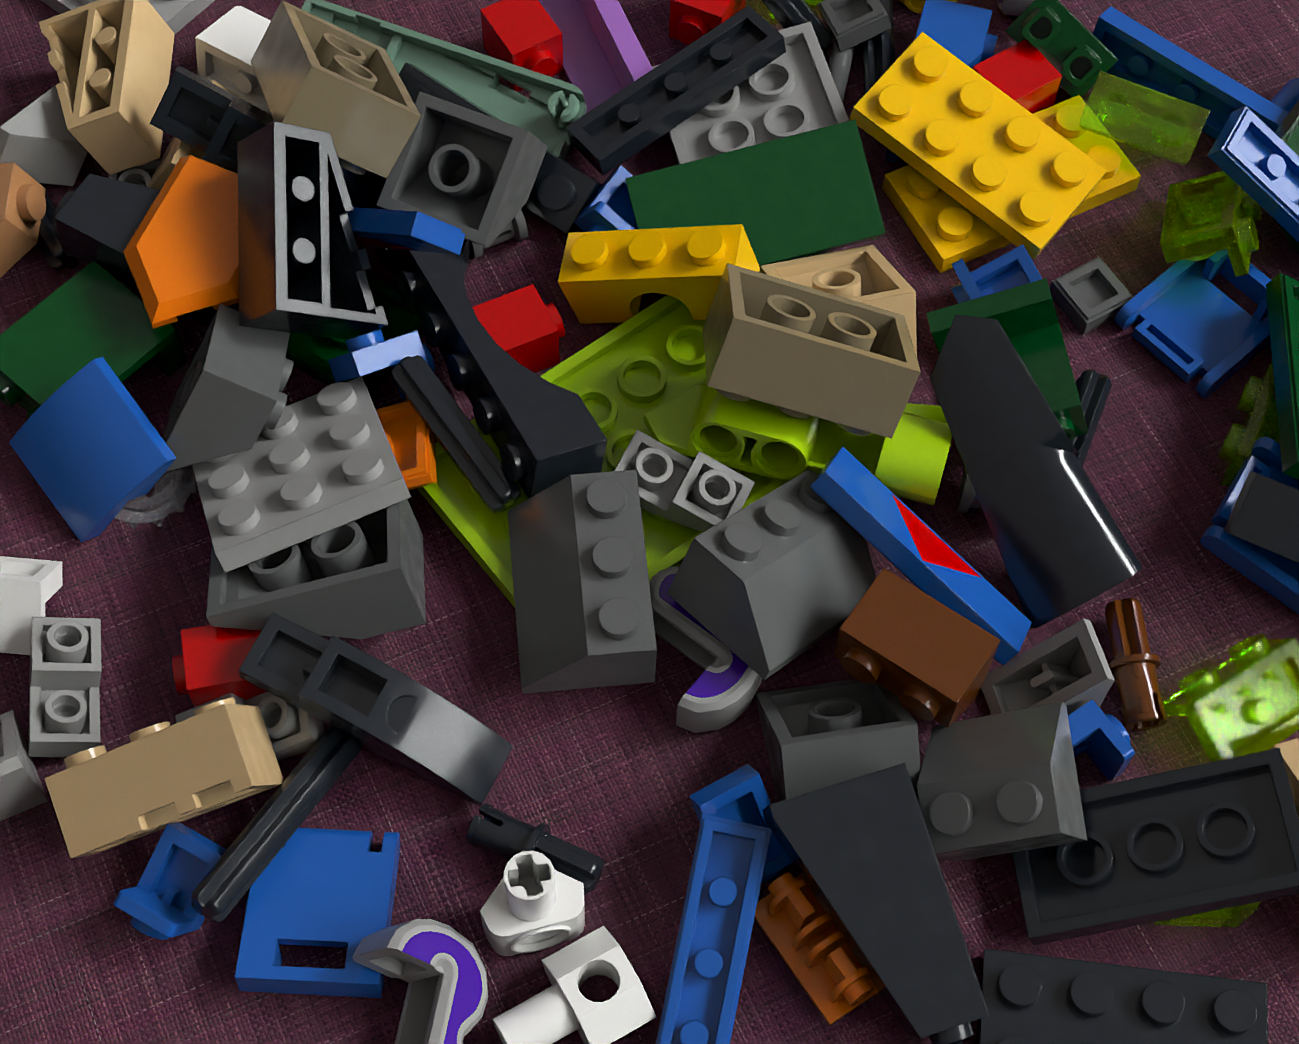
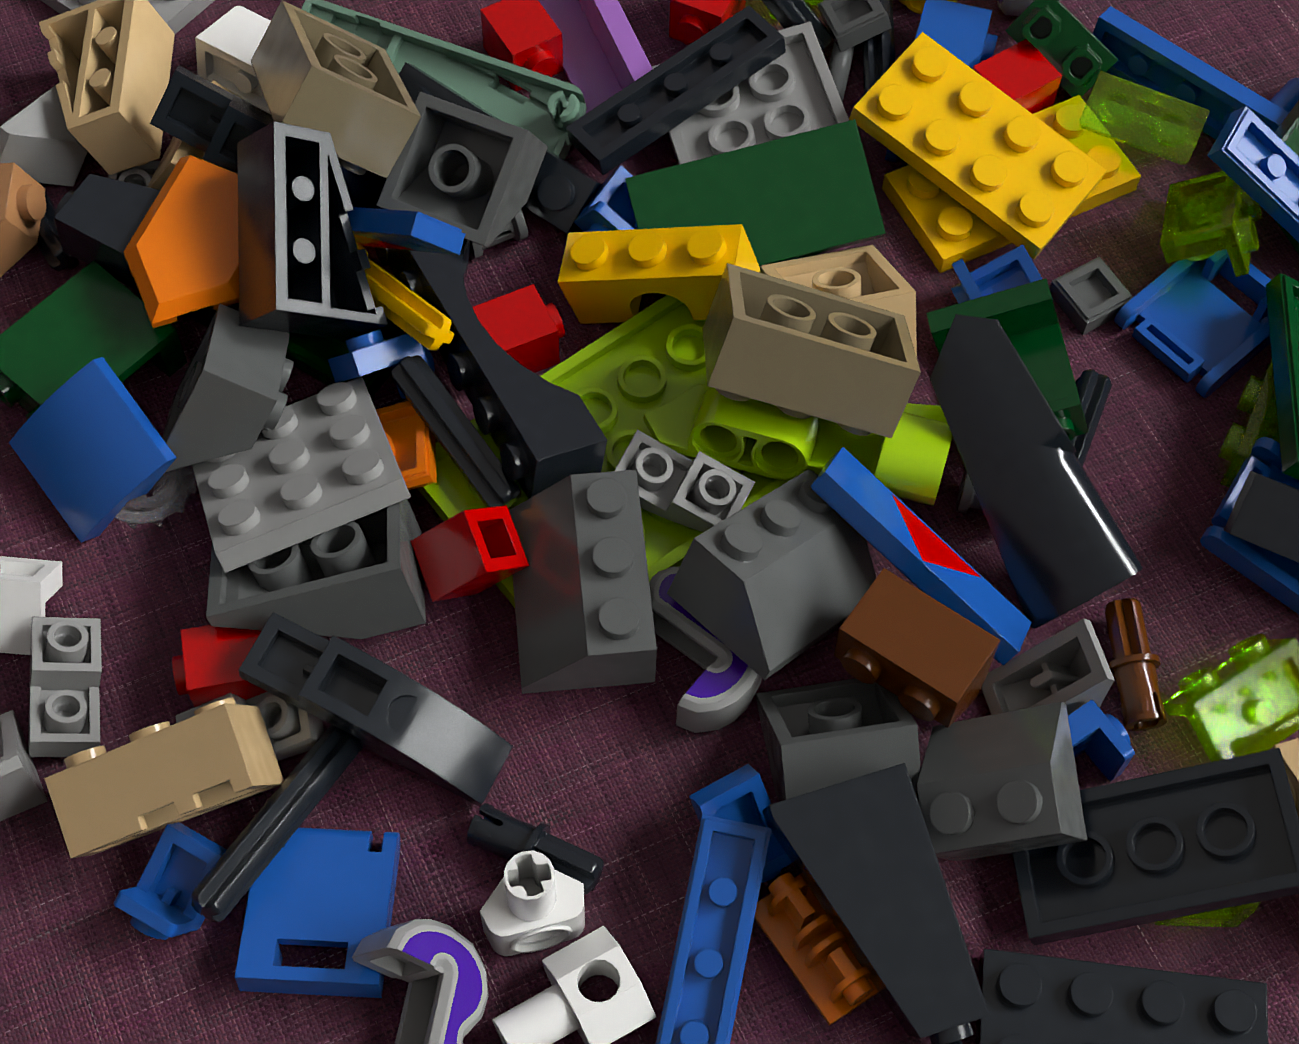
(408, 309): none -> yellow axle
(469, 552): none -> red brick

